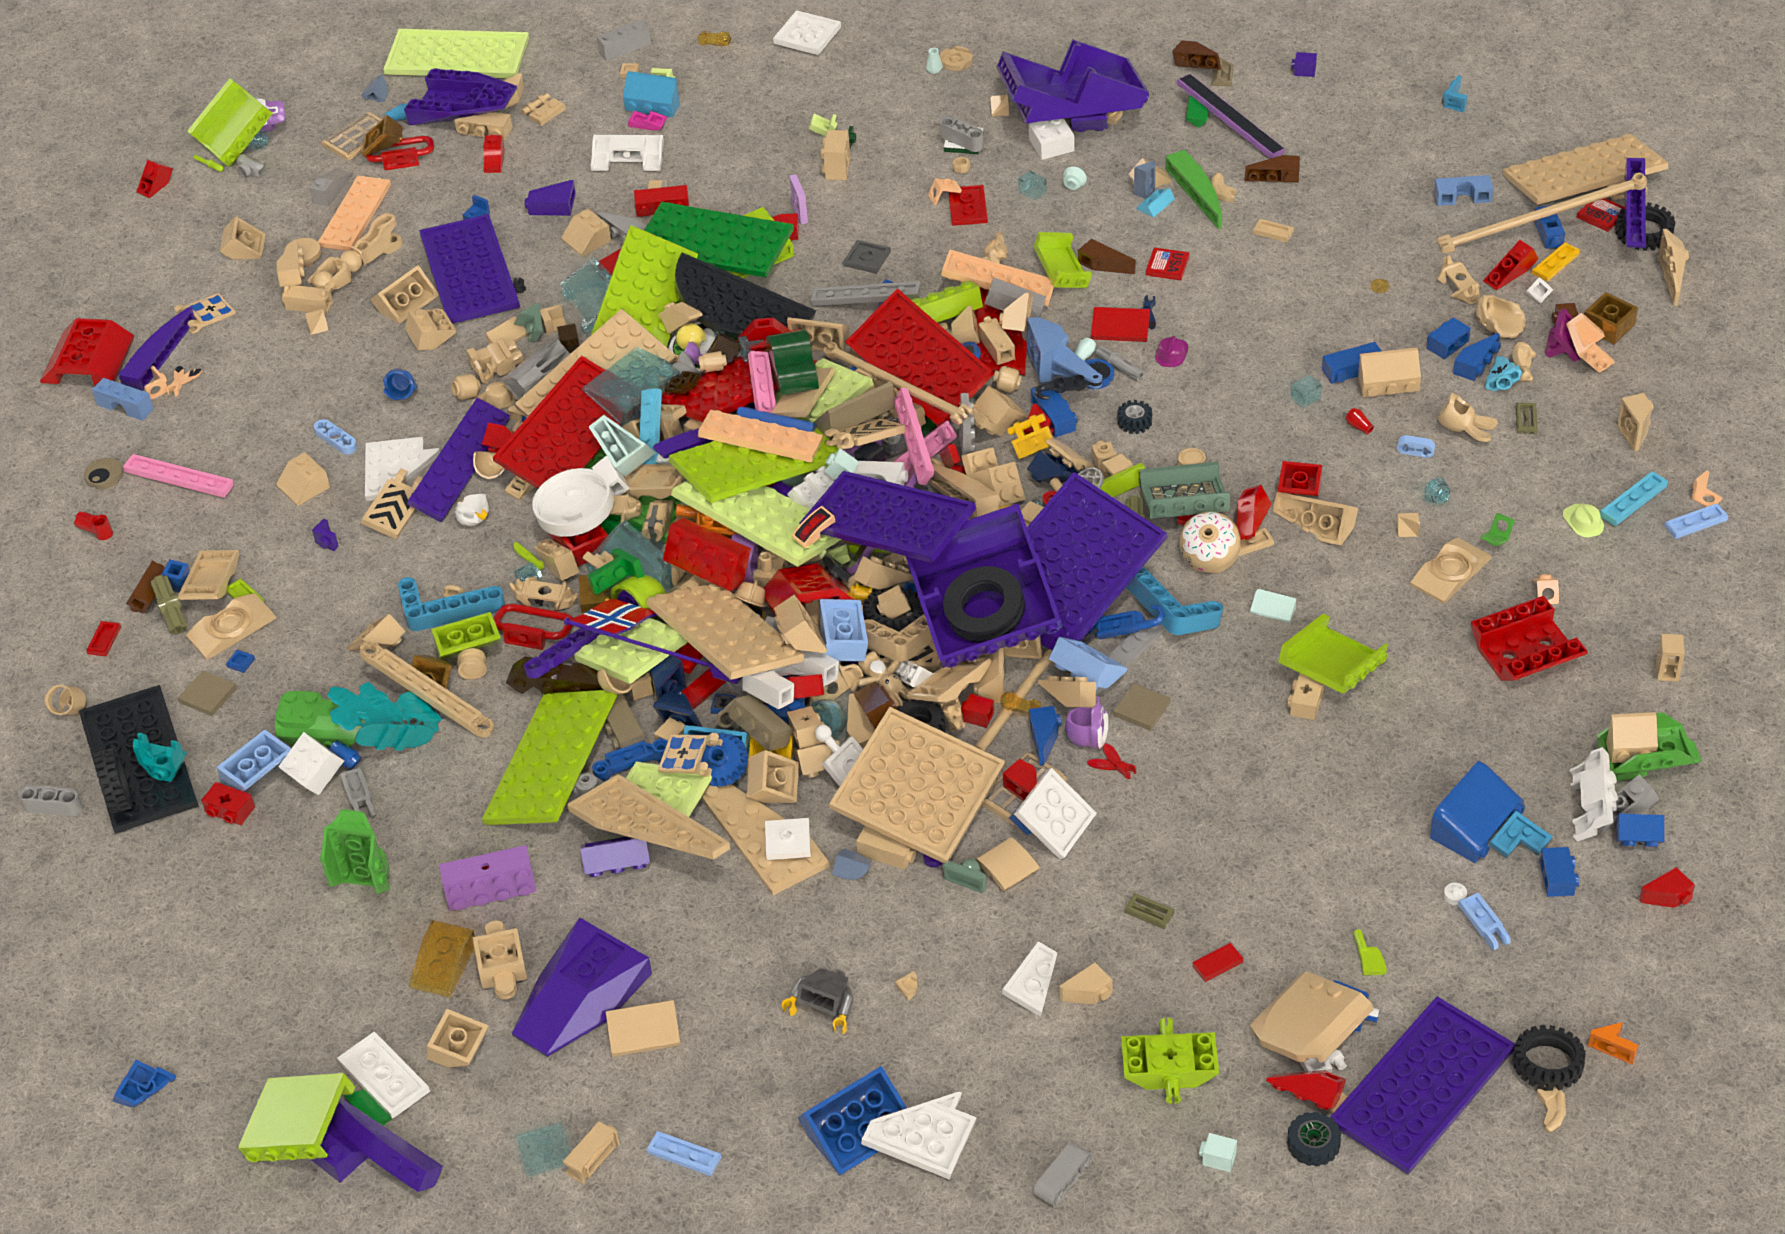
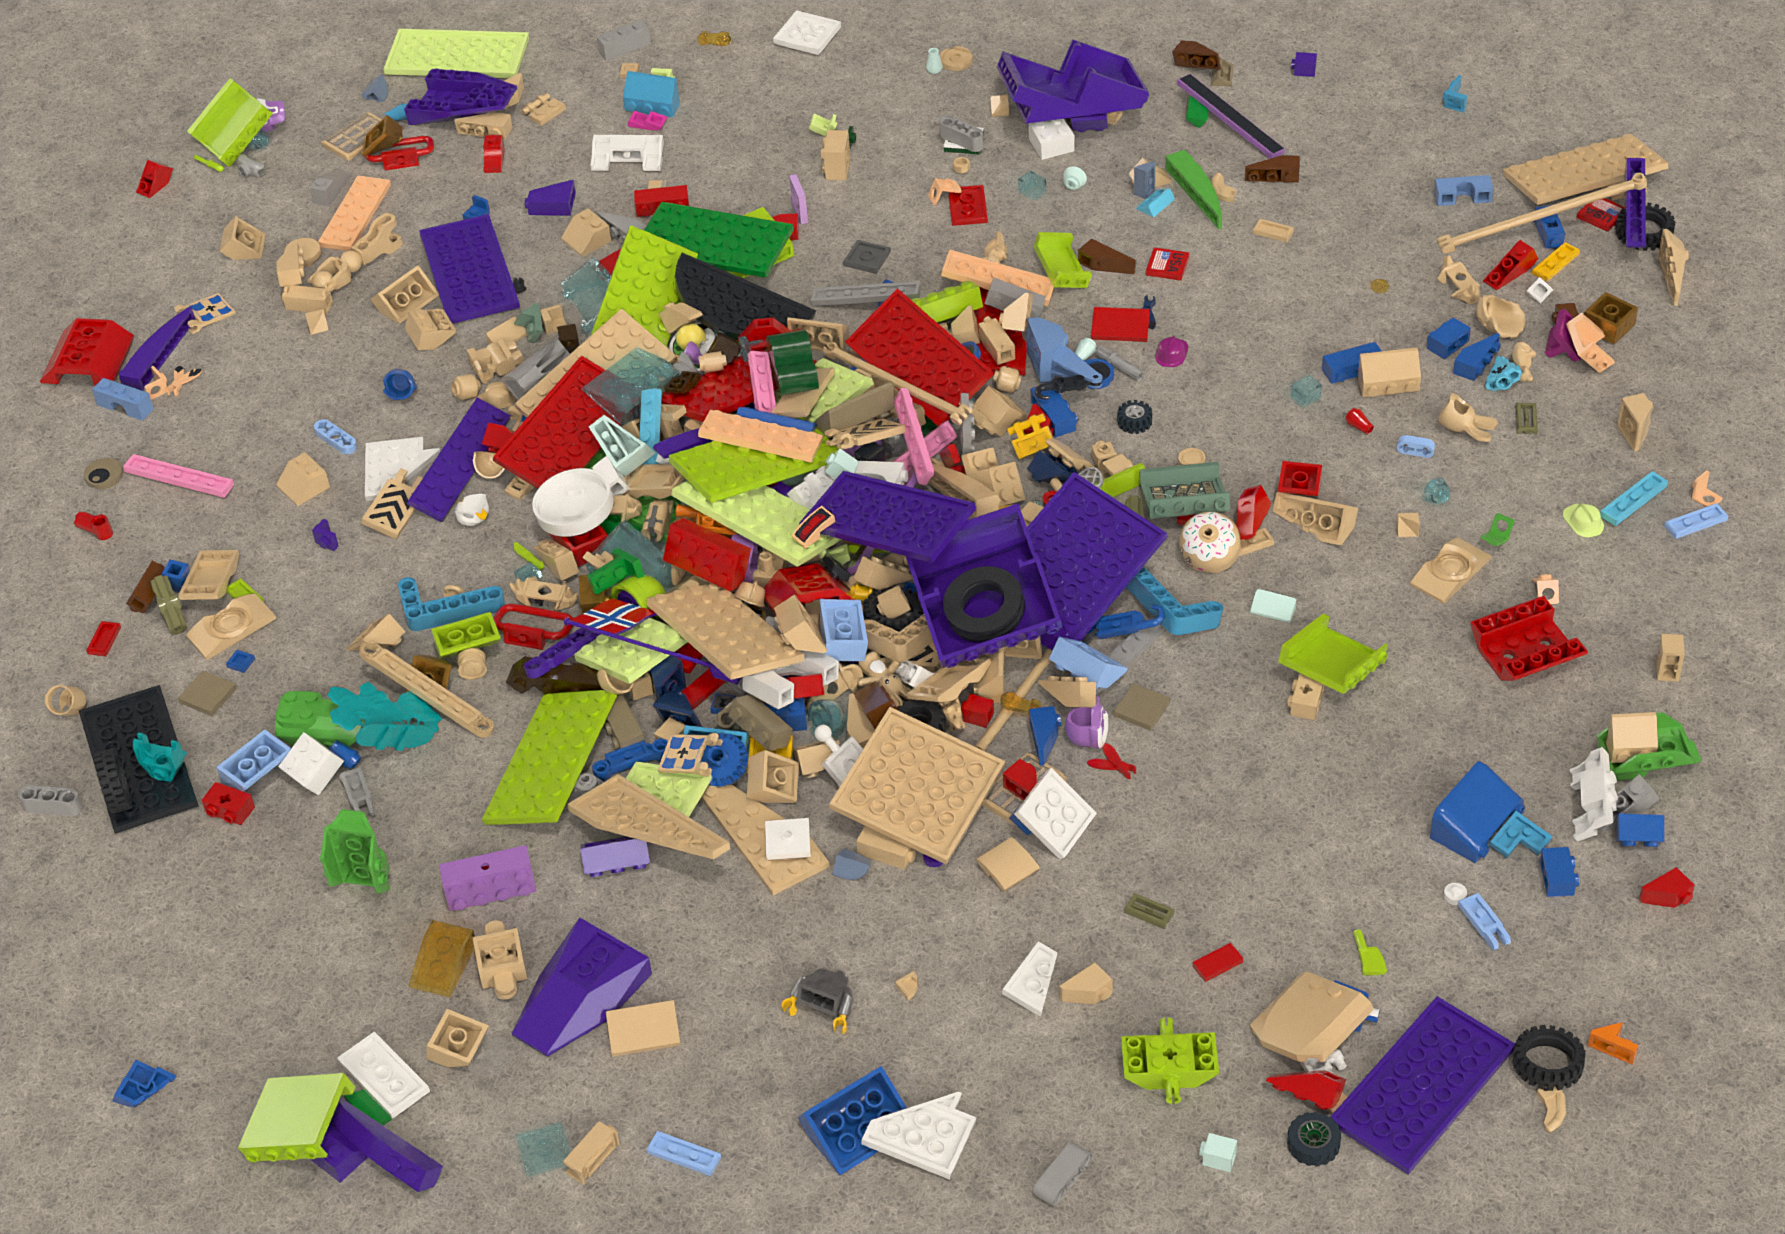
(804, 723): tan brick -> none
(966, 874): sand green tile -> none

